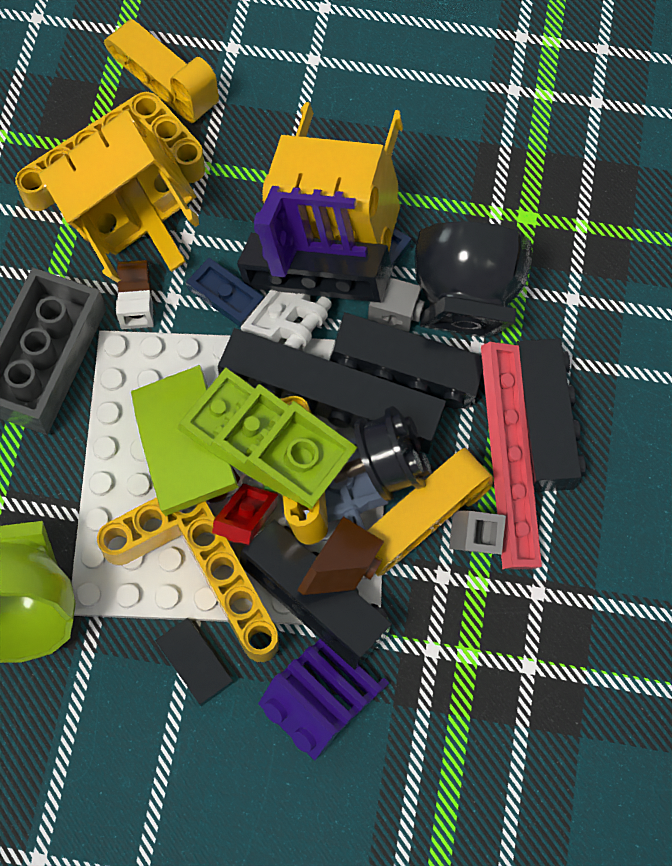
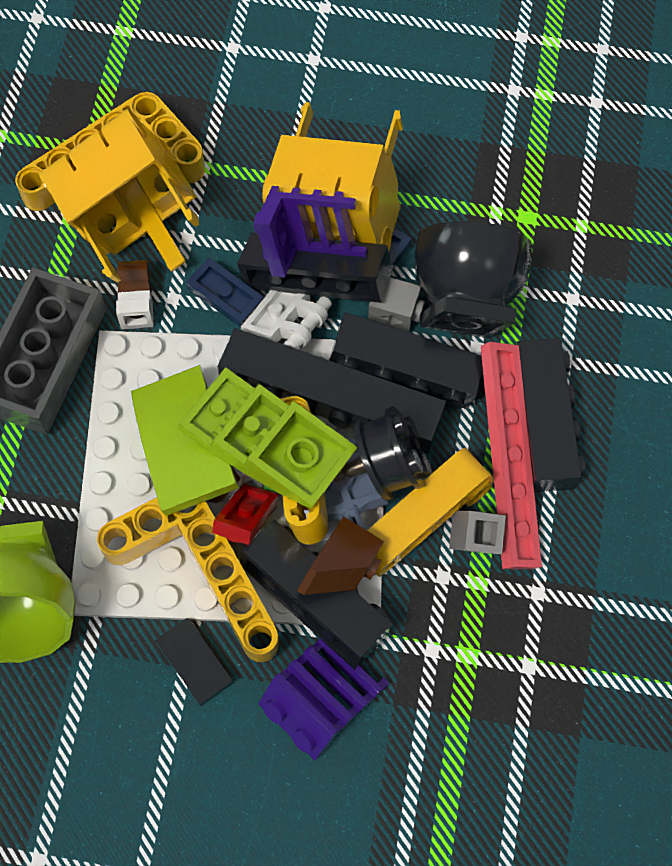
(185, 87): yellow beam -> none

